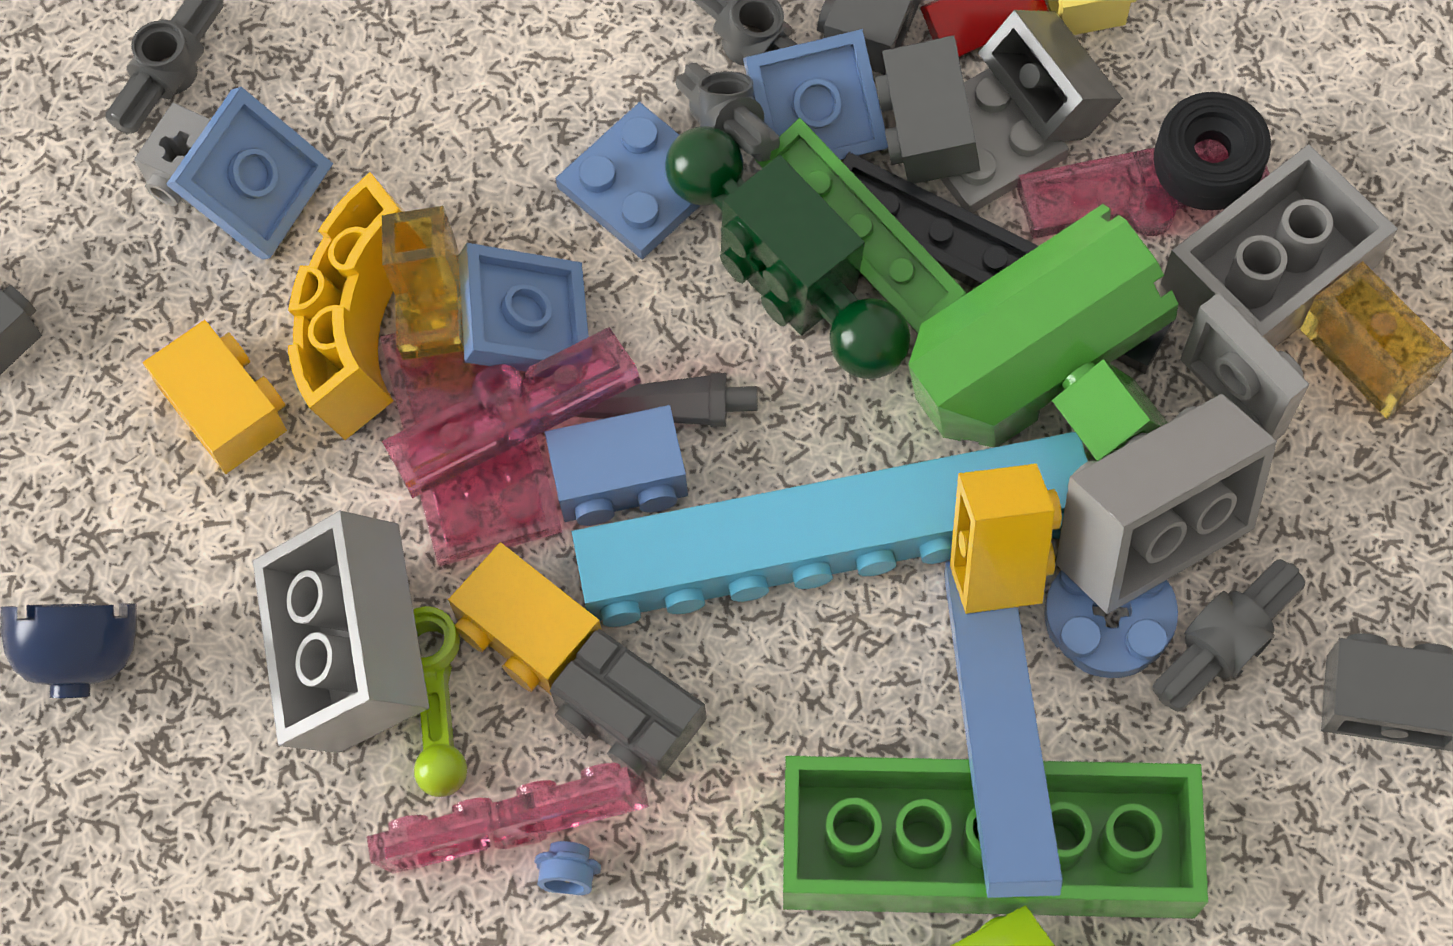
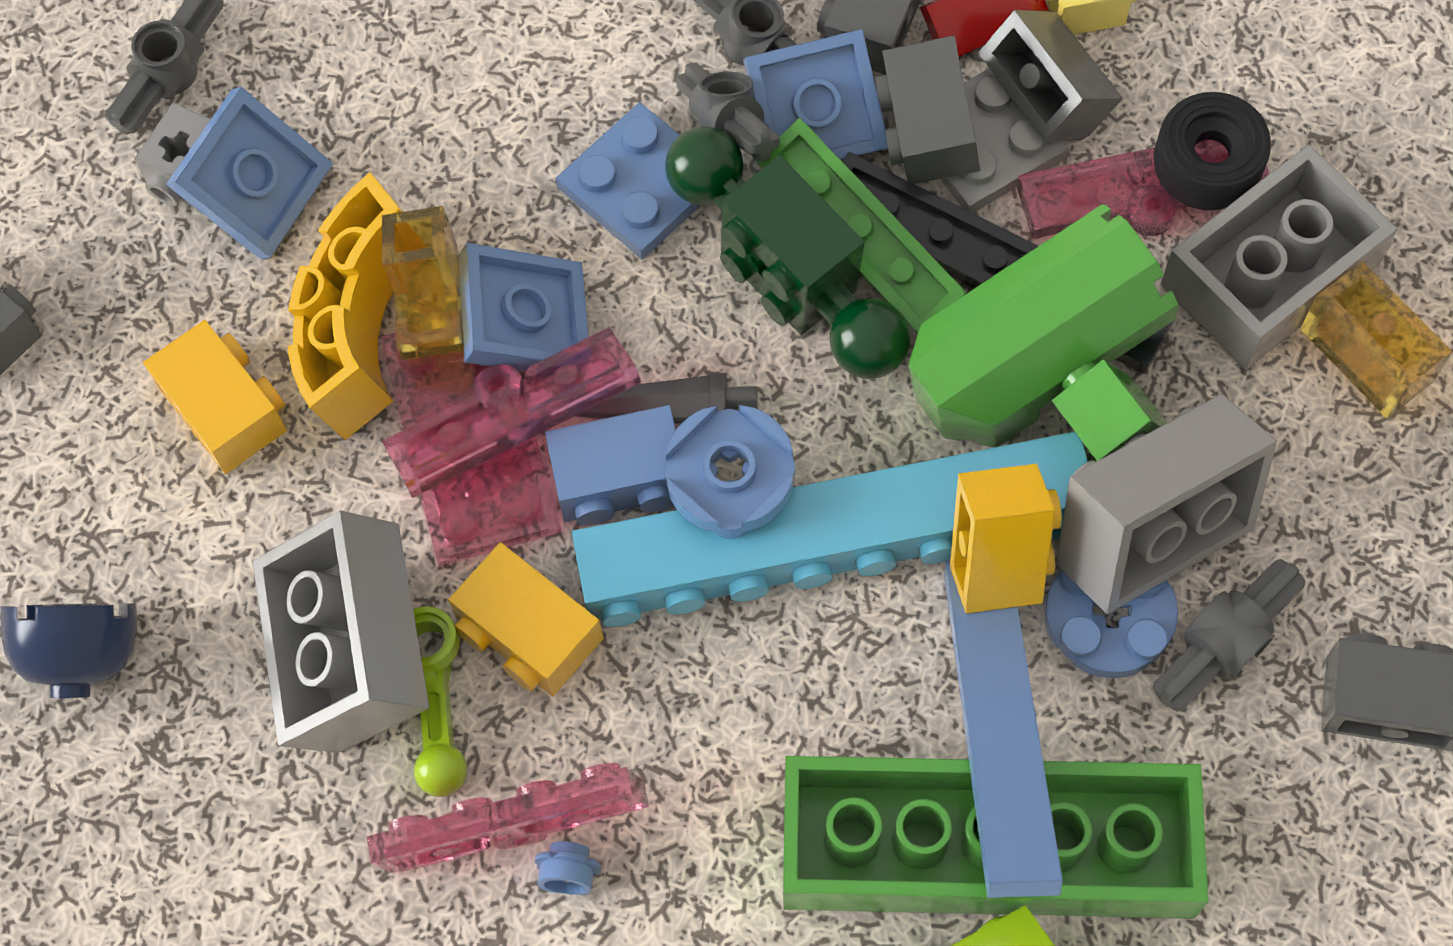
(626, 706): dark grey brick -> none
(729, 434): none -> medium blue plate
(1242, 365): light grey plate -> none

